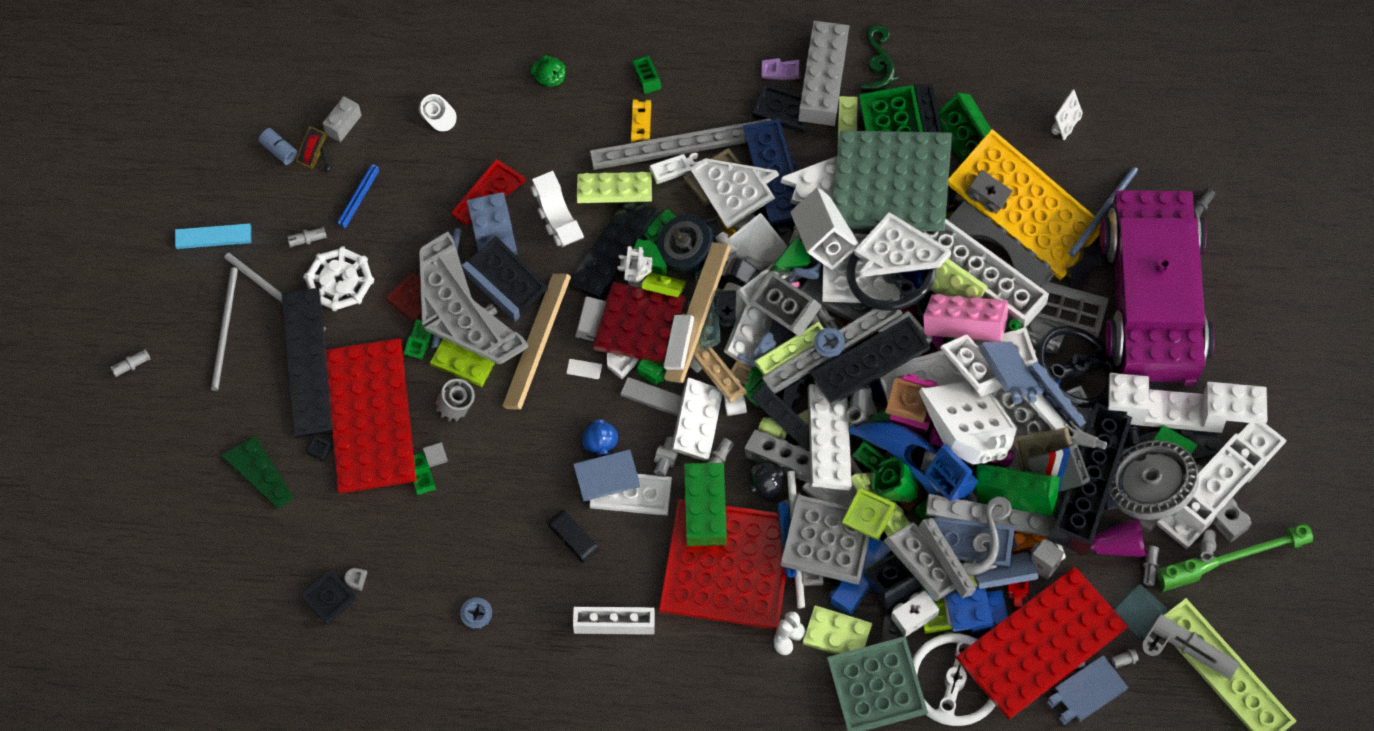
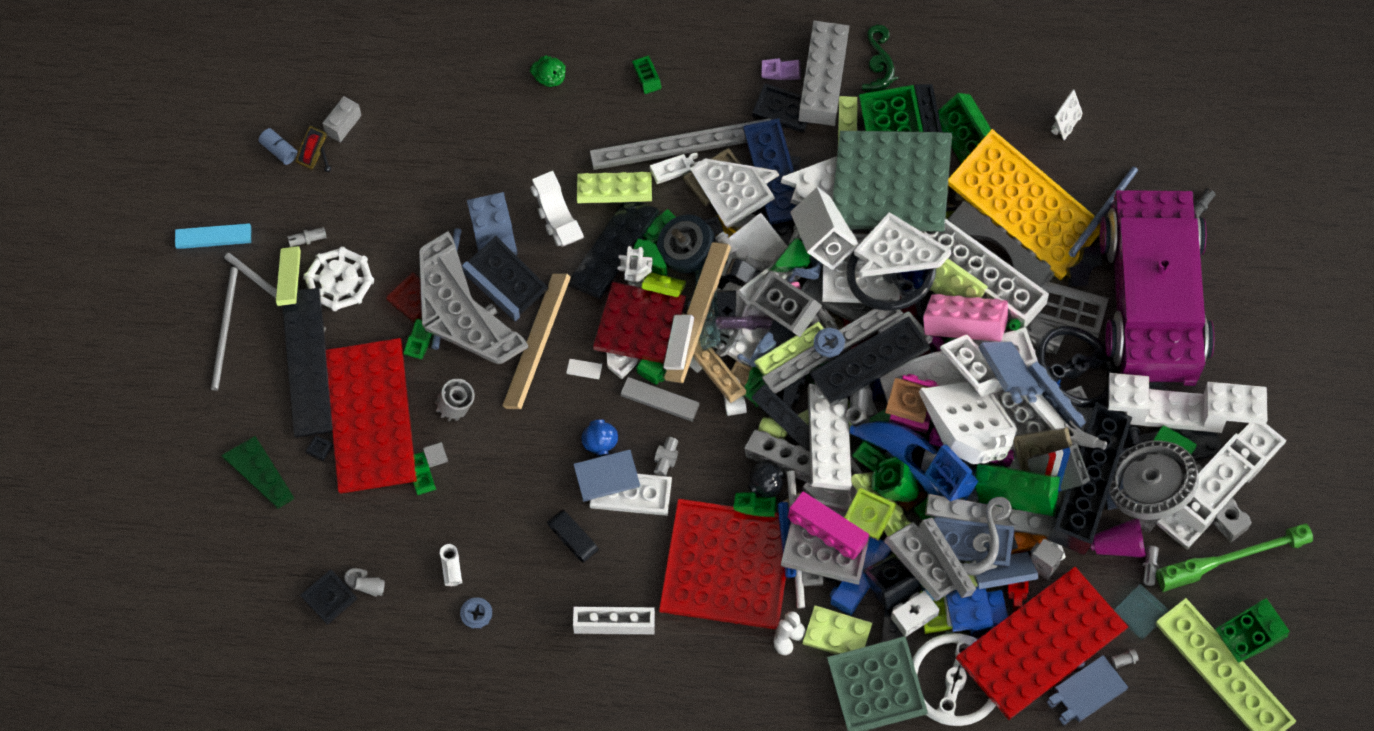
(130, 363): light grey pin -> none
(288, 276): none -> yellowish green tile
(358, 196): blue axle -> none
(371, 586): none -> light grey cone
(437, 112): white cap -> none
(451, 566): none -> white piece
(461, 363): lime plate -> none
(495, 180): red wing -> none
(590, 318): light grey hinge -> none
(641, 121): yellow plate -> none
(697, 420): white plate -> none
(705, 504): green brick -> none
(721, 452): light grey pin -> none
(730, 342): none -> light grey piece
(749, 504): none -> green slope
(751, 322): none -> clear purple pin
(828, 526): none -> dark pink brick
(997, 192): dark grey brick -> none
(1189, 643): light grey piece -> none
(1208, 545): light grey pin -> none
(1253, 631): none -> green slope

